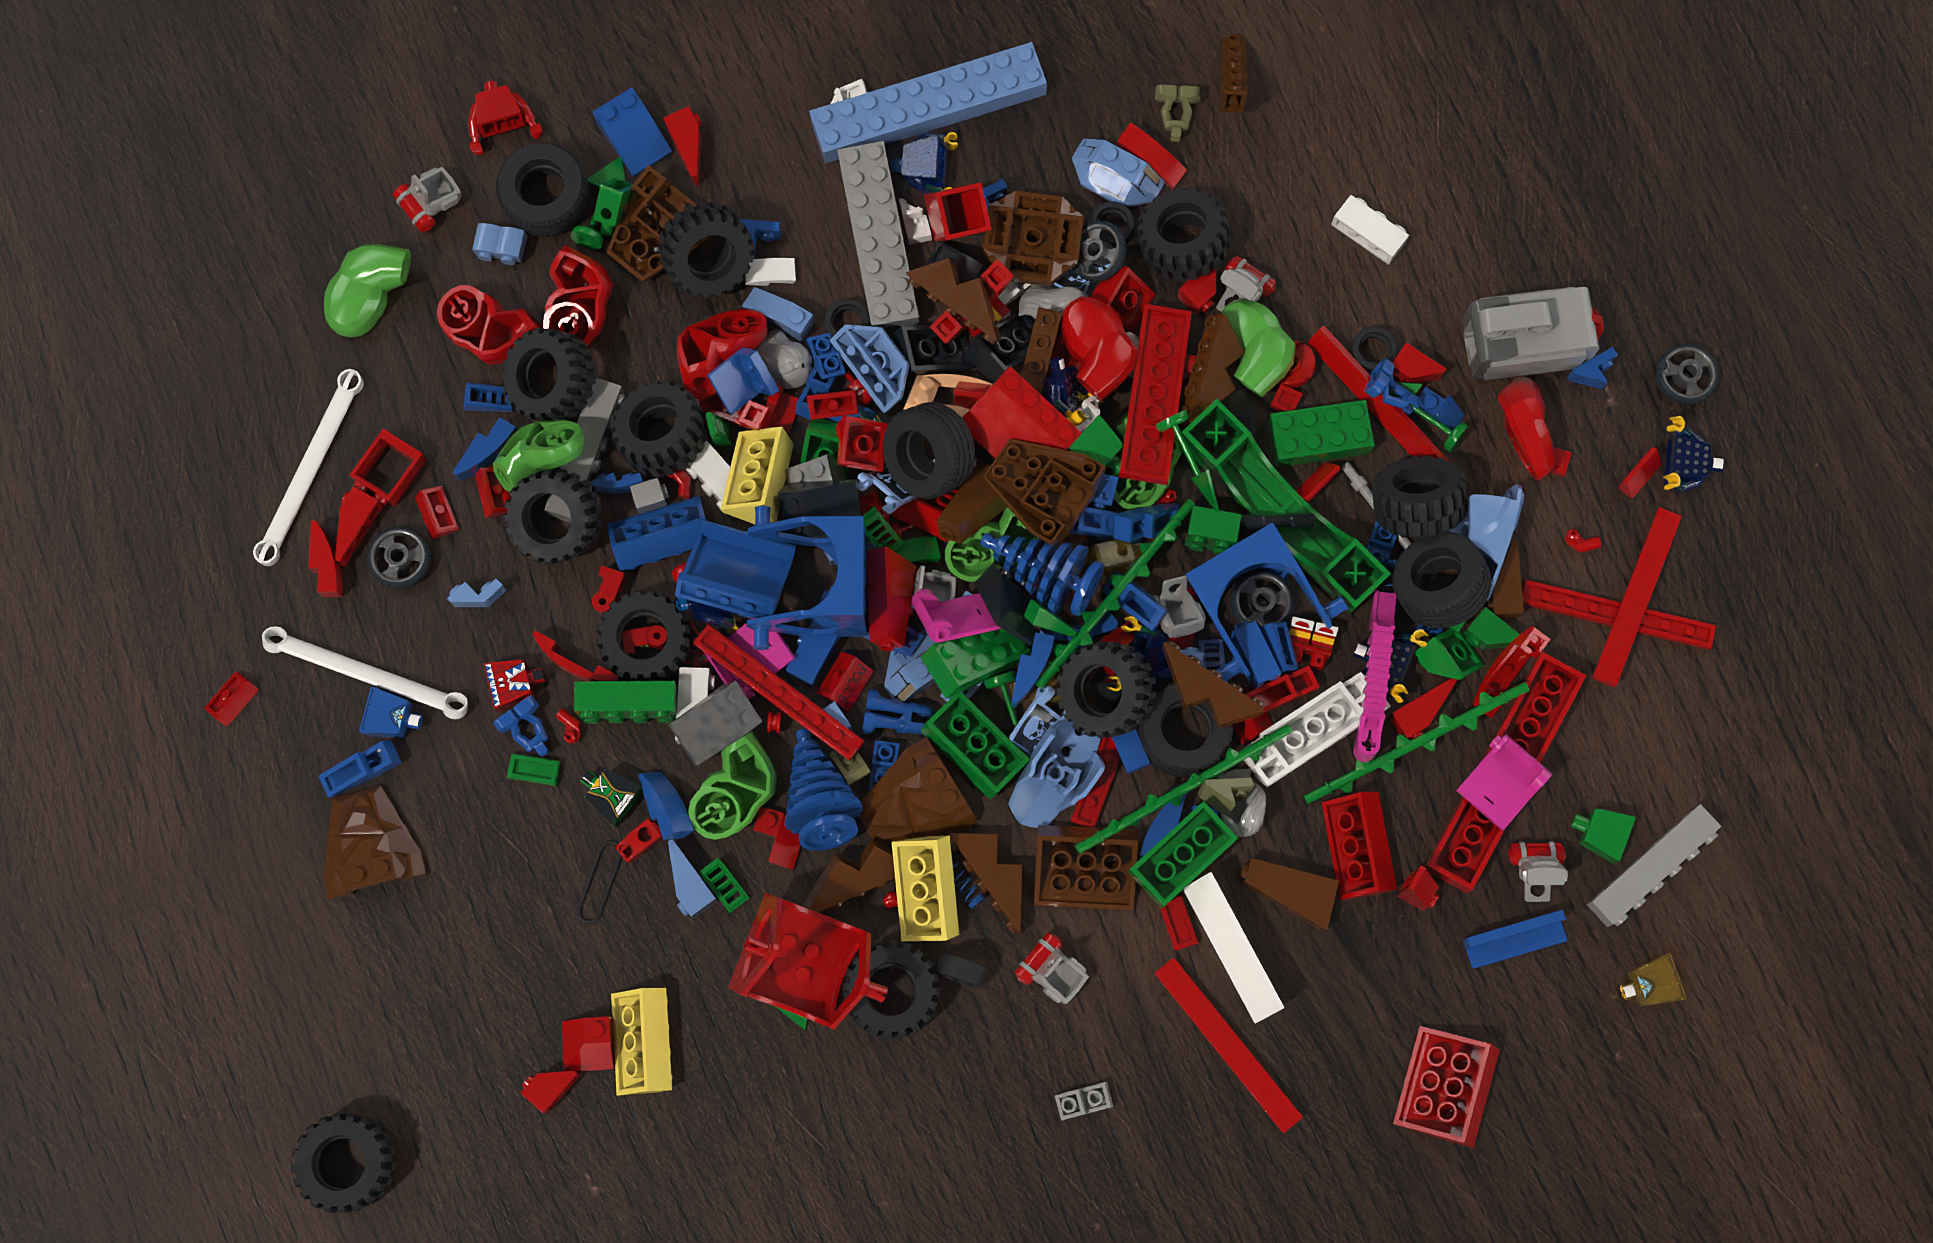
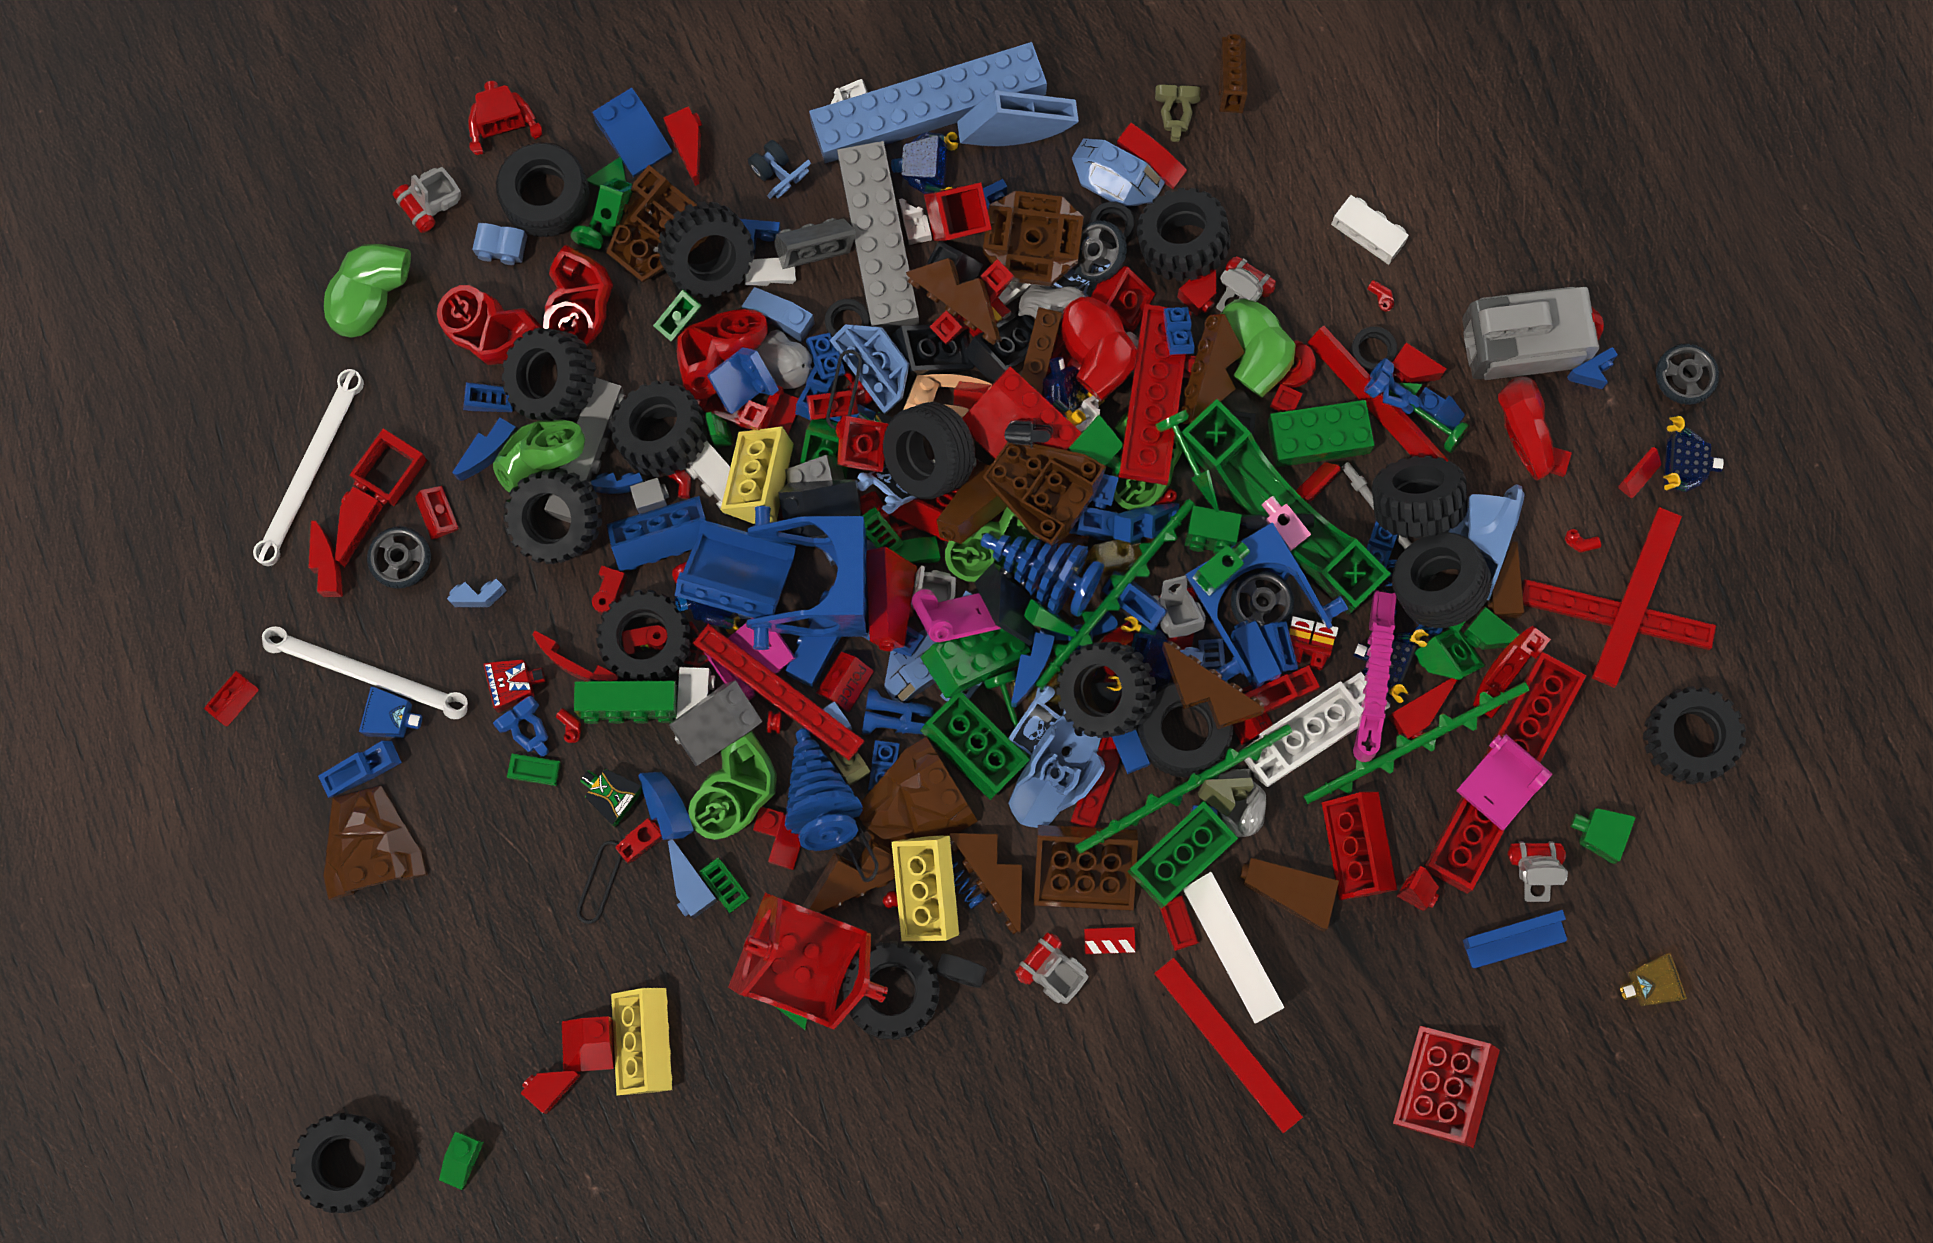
(460, 1159): none -> green slope
(491, 493): red slope -> none
(678, 316): none -> green slope
(773, 161): none -> plate
(814, 242): none -> dark grey slope
(835, 383): none -> black piece
(871, 853): none -> black piece
(1016, 119): none -> medium blue brick
(1027, 432): none -> black arm
(1084, 1101): light grey slope -> none
(1109, 940): none -> red tile
(1161, 826): blue slope -> none
(1178, 330): none -> blue slope
(1215, 574): none -> green torso
(1294, 531): none -> bright pink torso
(1384, 295): none -> red arm
(1654, 865): light grey brick -> none
(1716, 713): none -> black tyre

